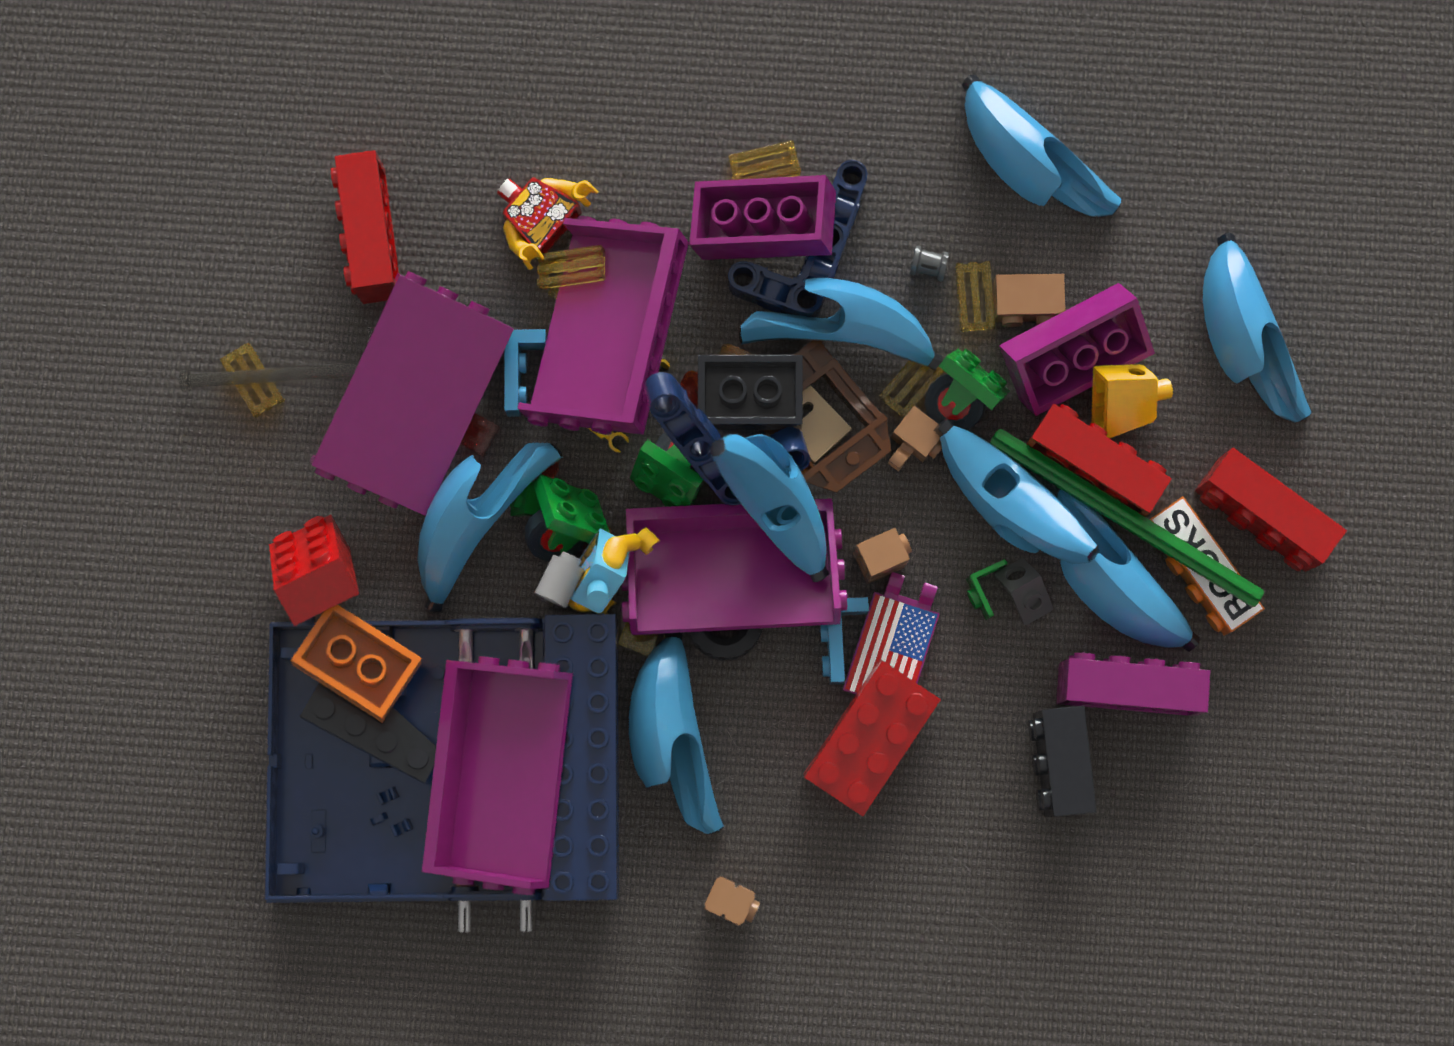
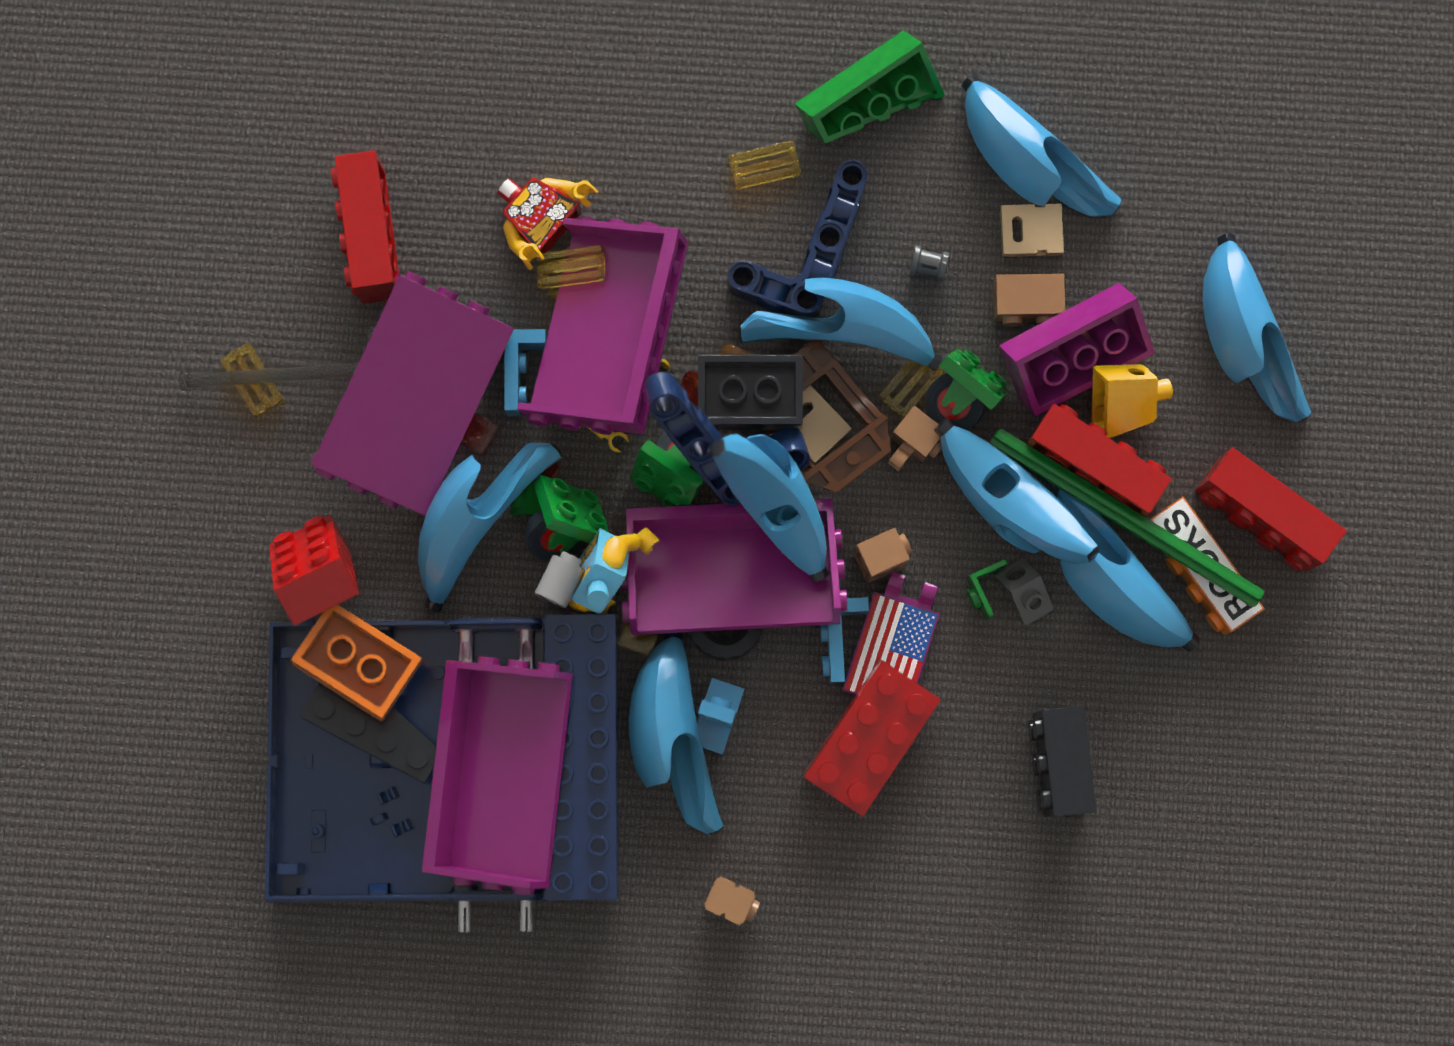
(718, 714): none -> dark azure bracket
(763, 217): magenta brick -> none
(871, 89): none -> green wedge
(973, 268): clear yellow tile -> none
(1039, 230): none -> tan piece
(1133, 687): magenta brick -> none

